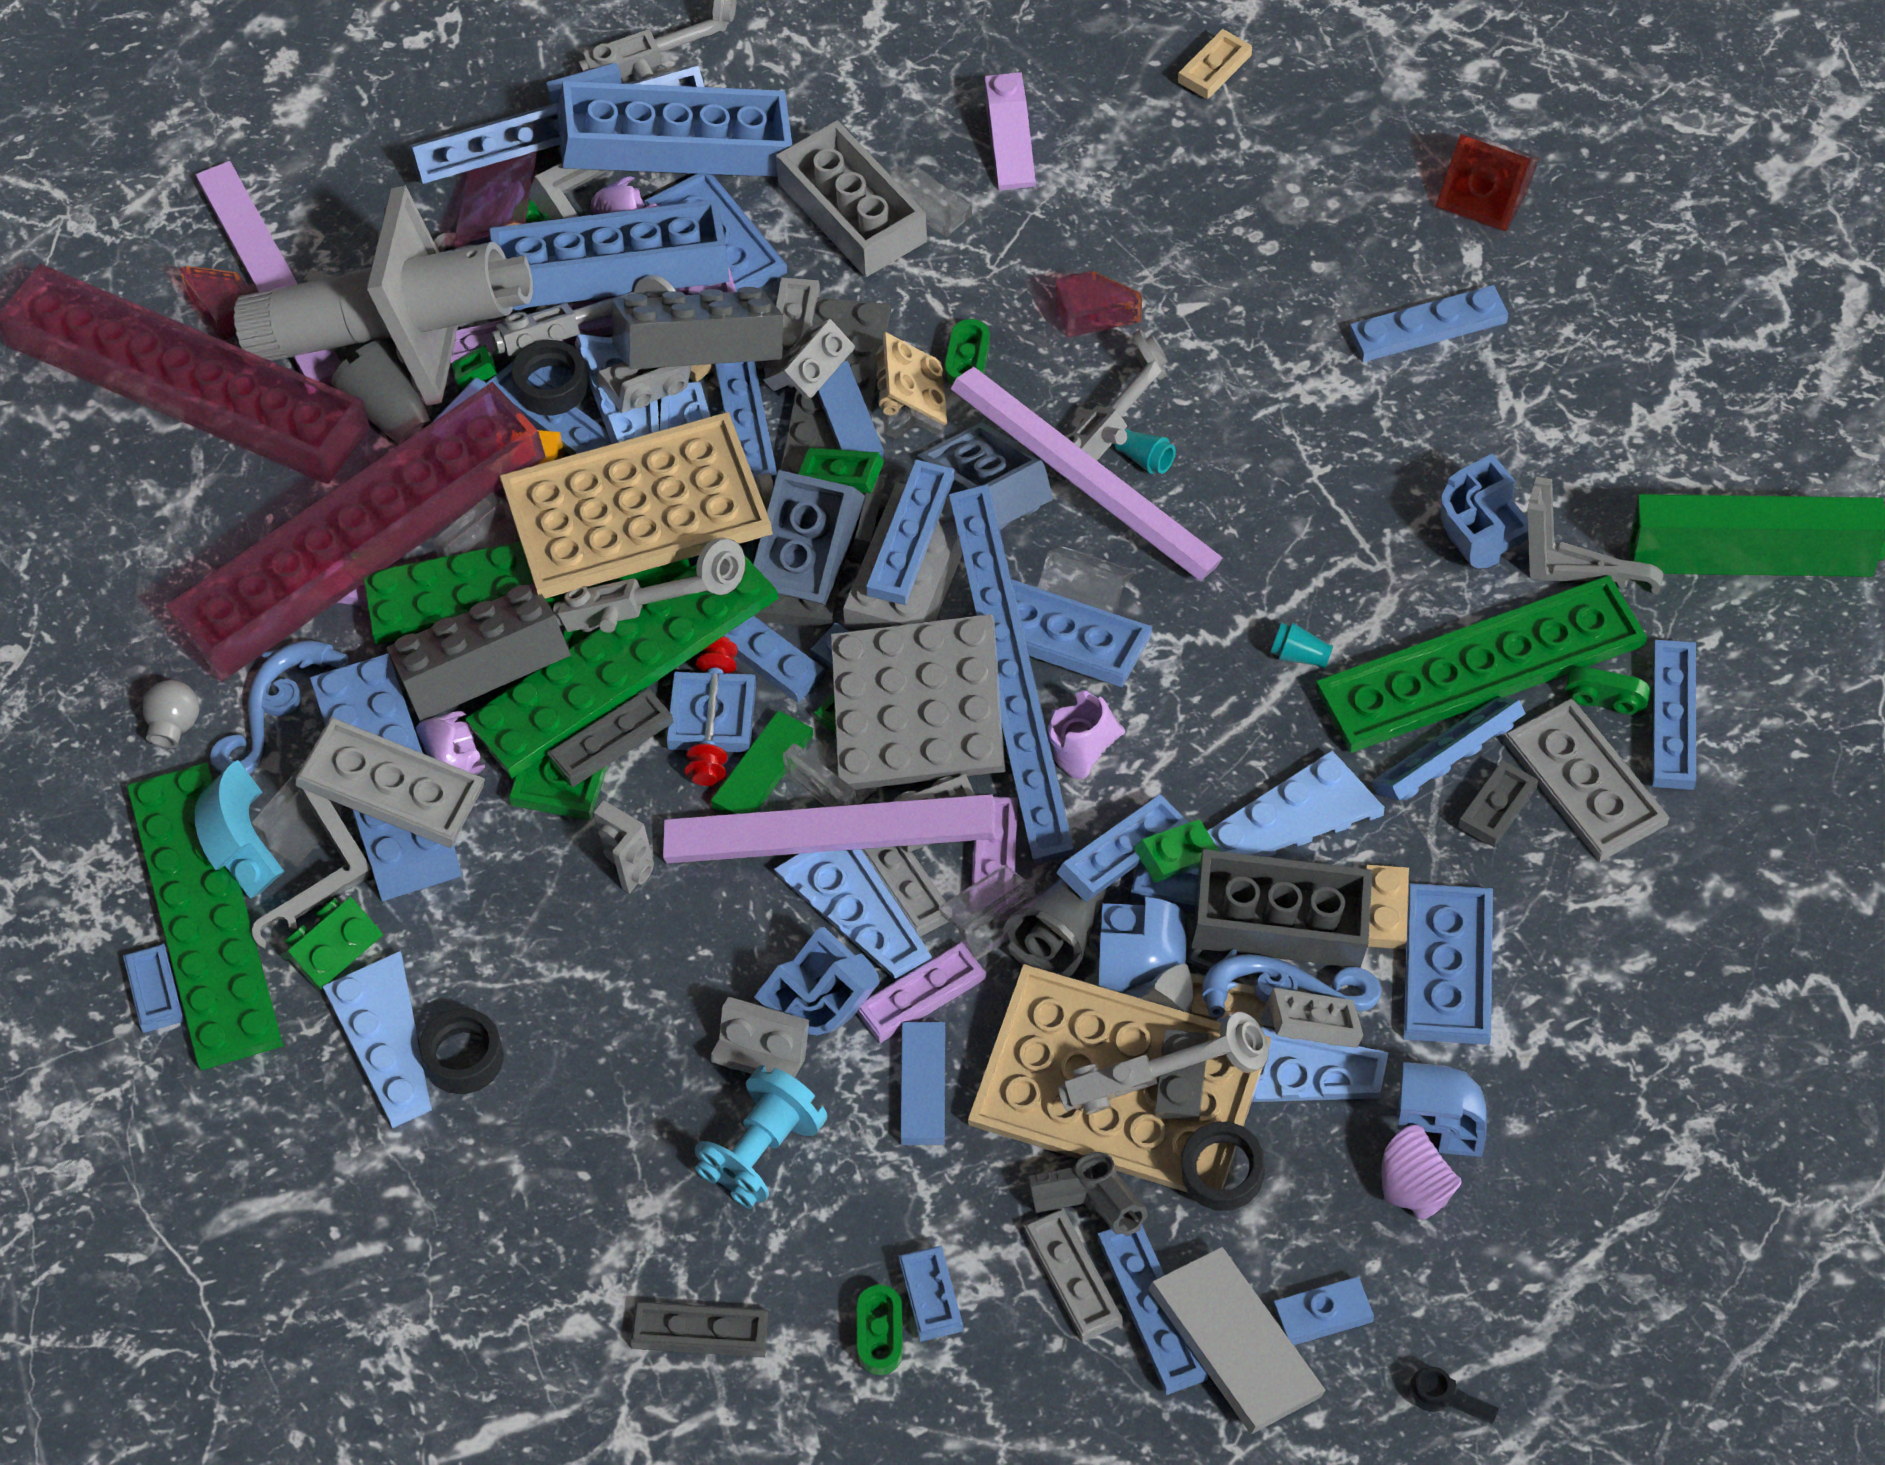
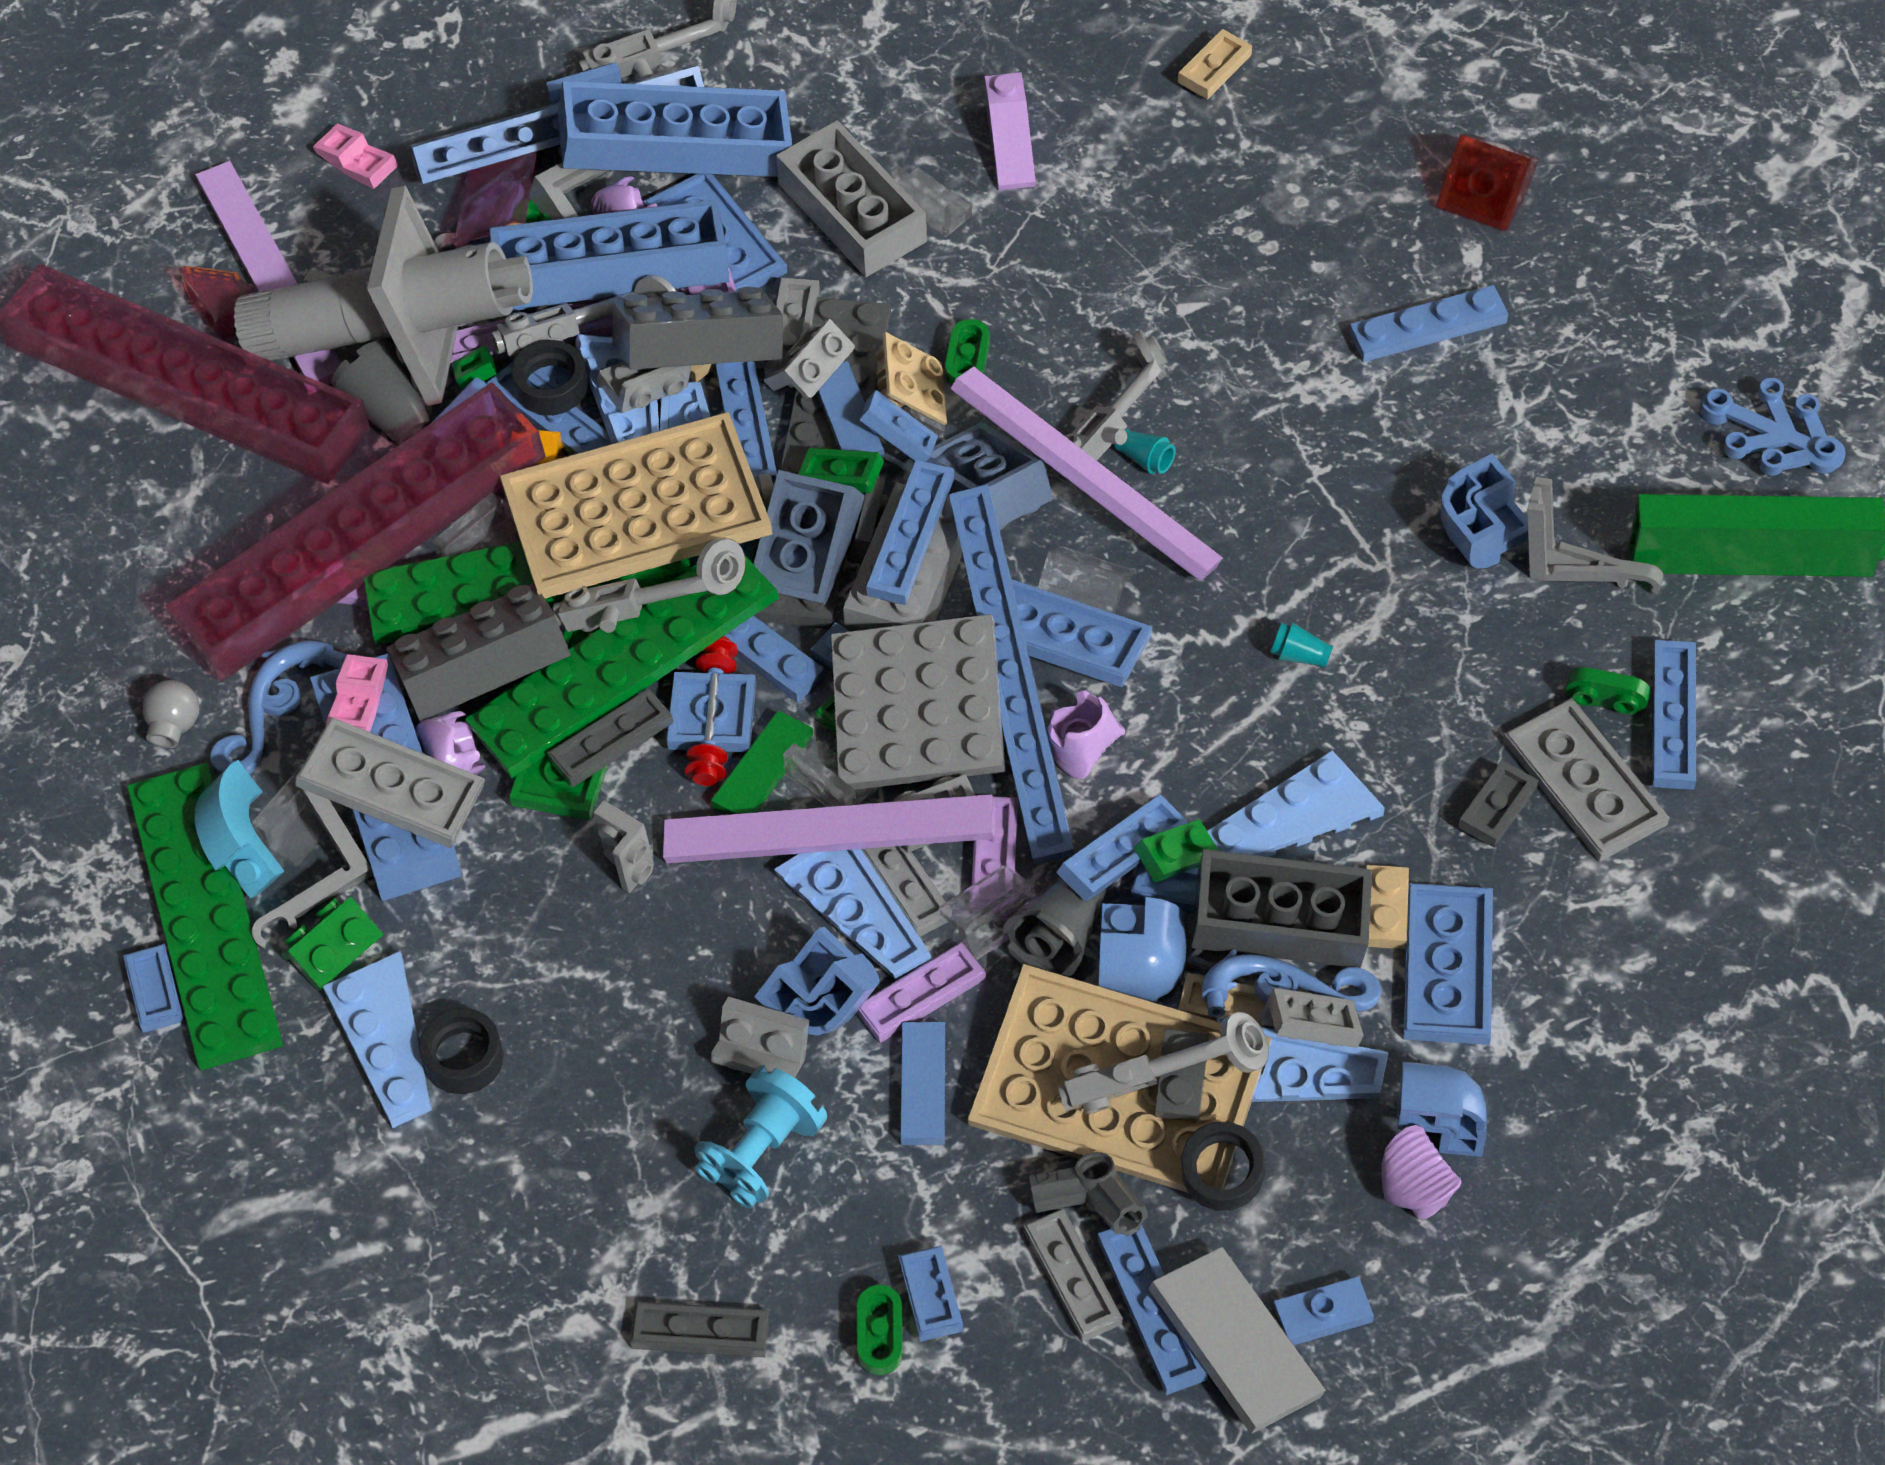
(354, 157): none -> bright pink slope
(359, 691): none -> bright pink slope
(898, 427): none -> medium blue plate
(1095, 303): clear pink slope -> none
(1168, 988): dark grey tile -> none
(1435, 1390): black plate -> none
(1457, 742): medium blue plate -> none
(1480, 663): green plate -> none
(1776, 432): none -> medium blue plant

